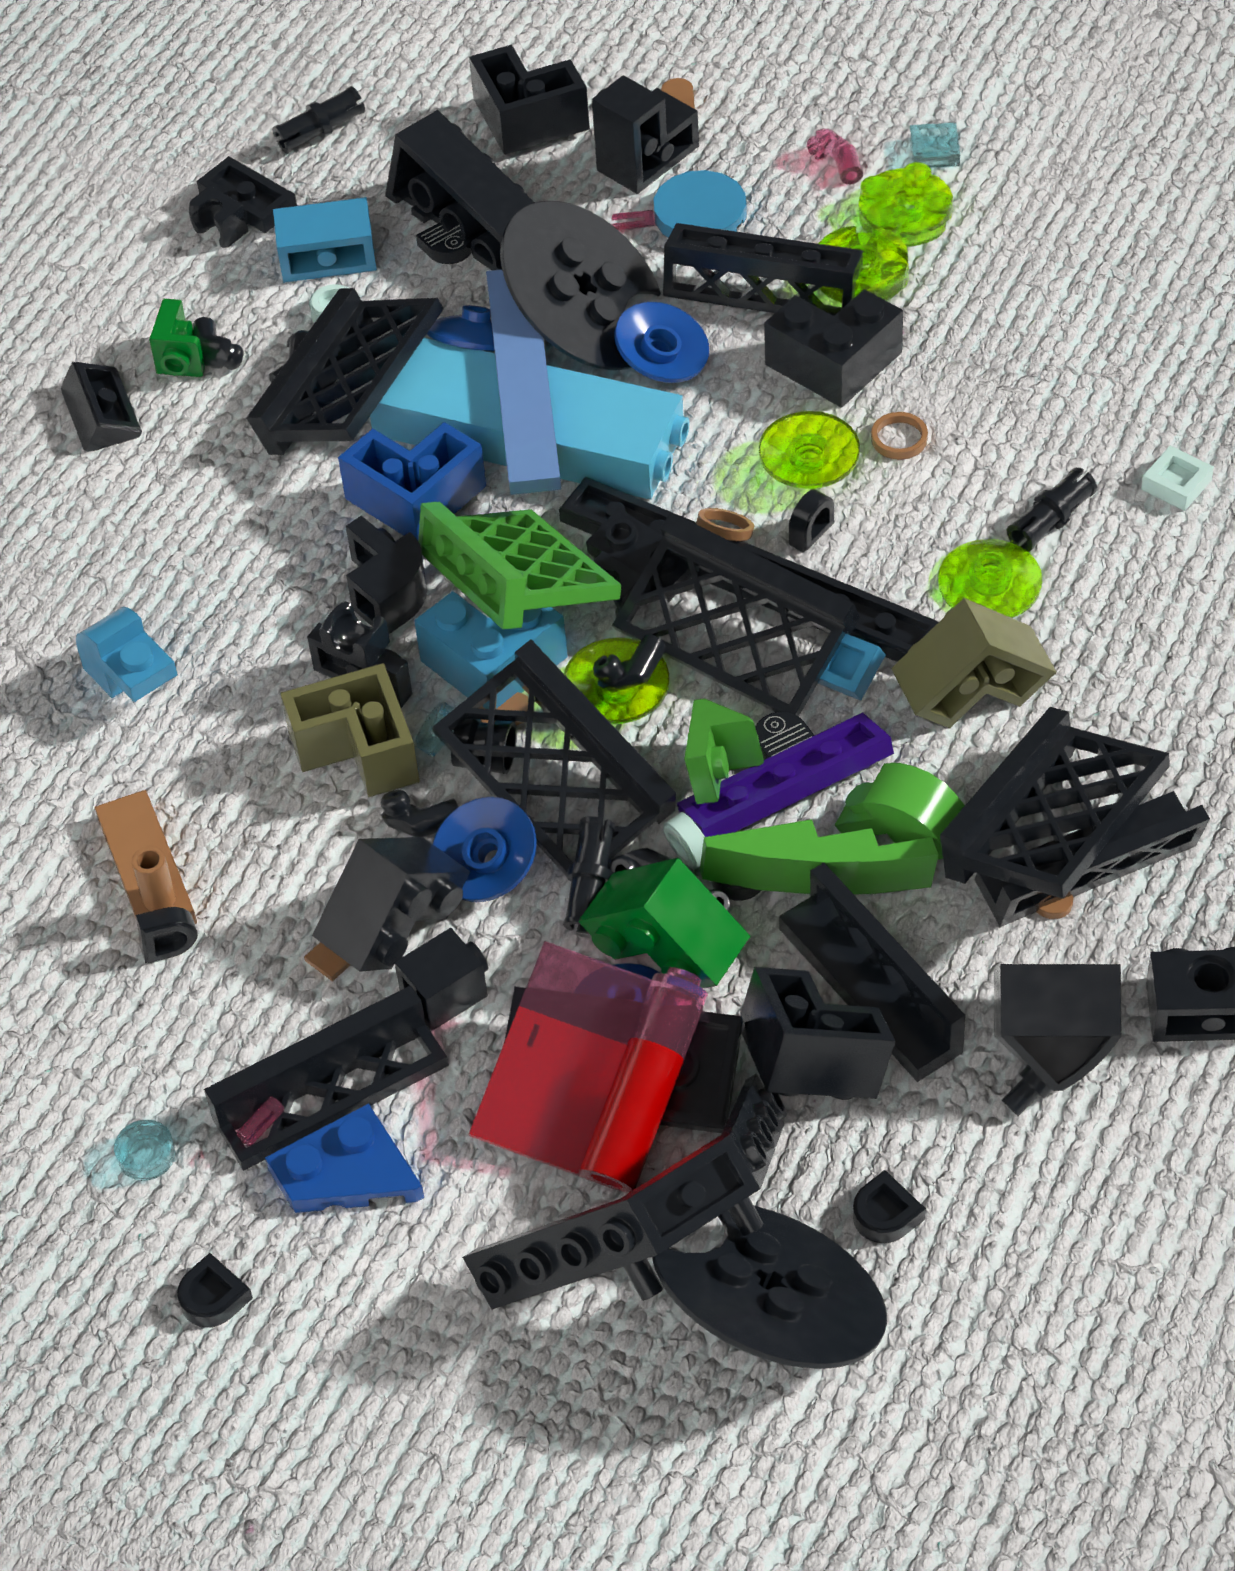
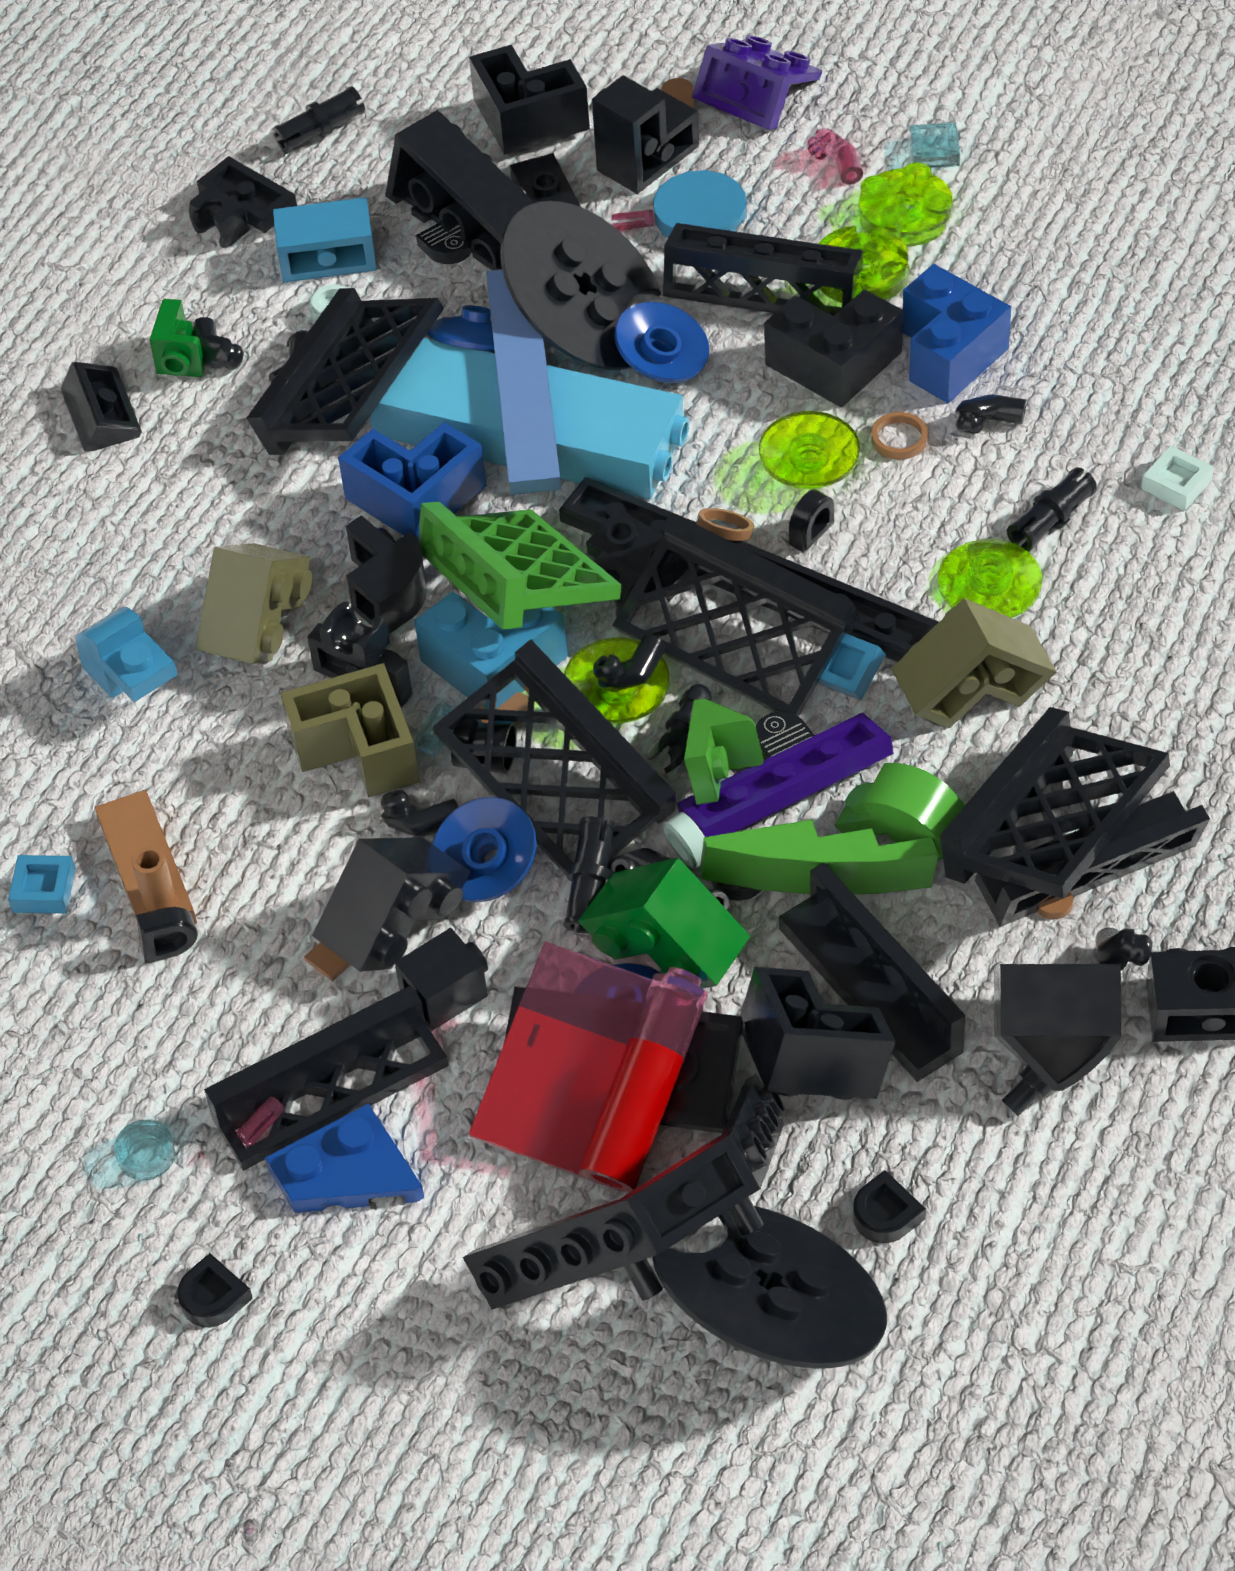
(42, 884): none -> dark azure plate
(246, 599): none -> olive brick
(543, 180): none -> black plate
(678, 728): none -> black piece
(750, 78): none -> dark purple bracket
(952, 331): none -> blue brick
(992, 407): none -> black arm
(1122, 947): none -> black arm

